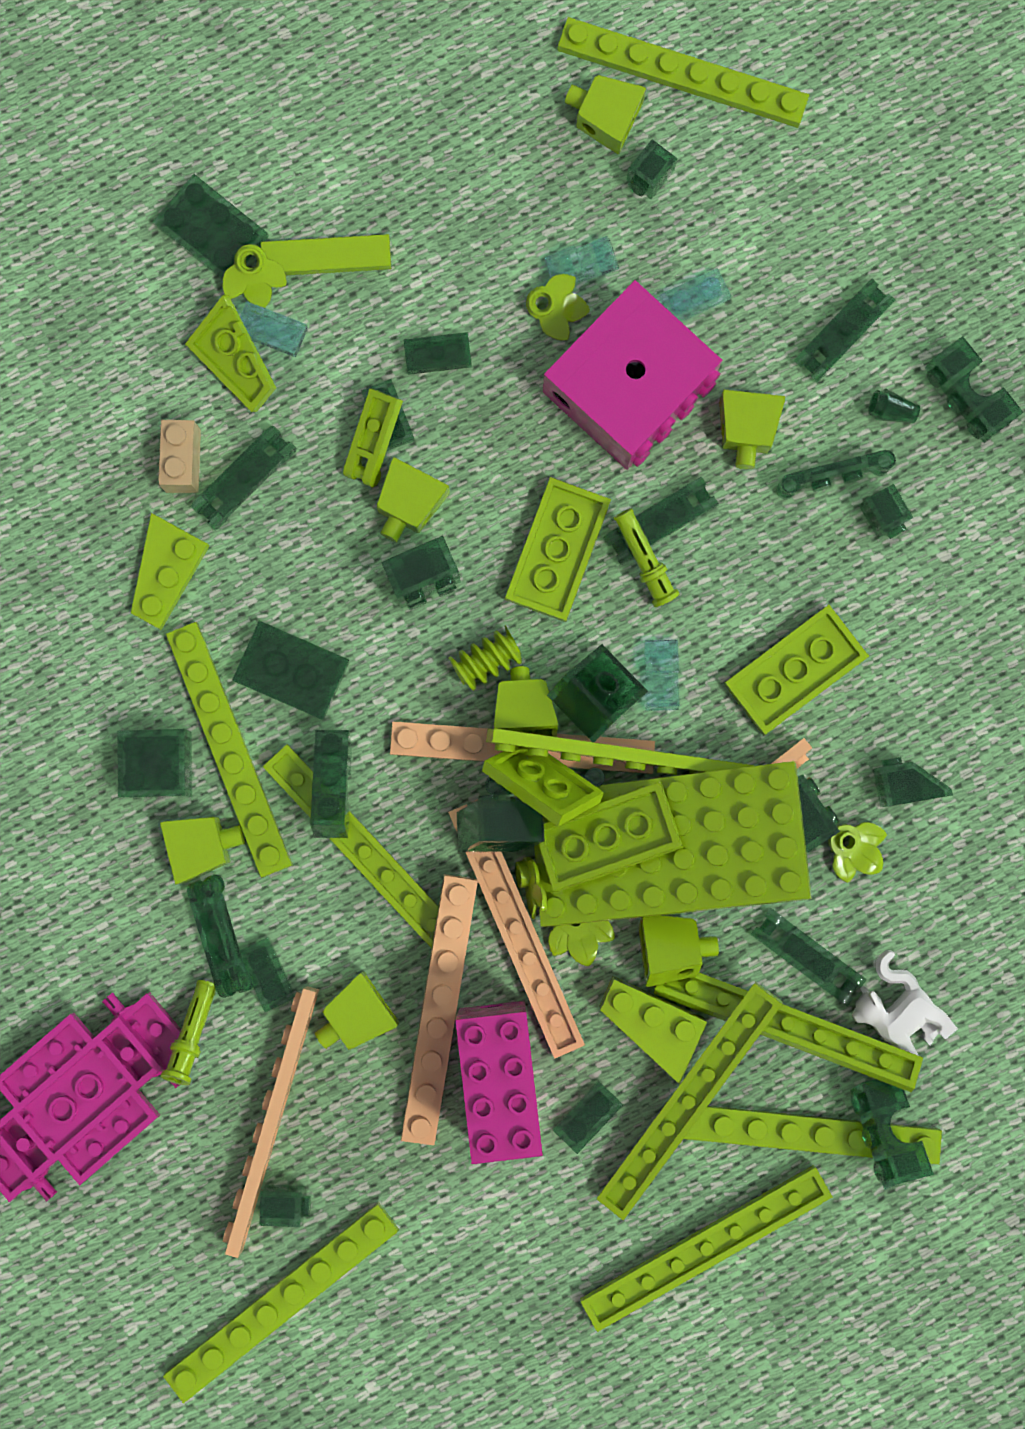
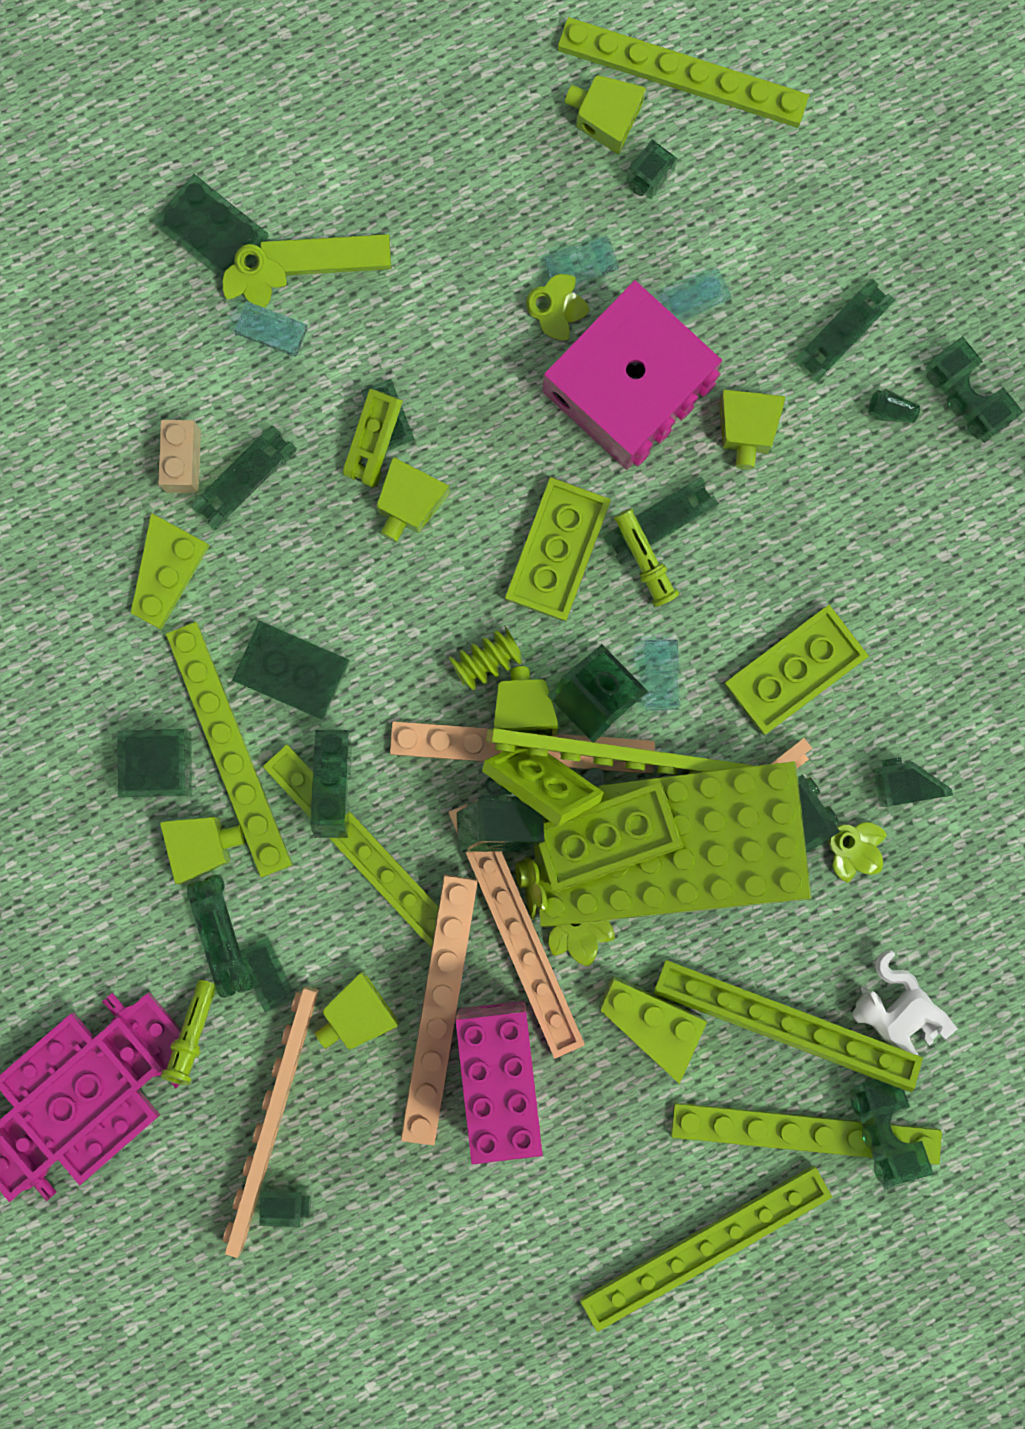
(231, 355): lime wing -> none
(280, 1303): lime plate -> none
(422, 573): clear green brick -> none
(437, 353): clear green plate -> none
(587, 1117): clear green plate -> none
(672, 948): lime torso -> none
(689, 1100): lime plate -> none
(808, 957): clear green plate -> none
(849, 470): clear green plate -> none
(886, 512): clear green brick -> none

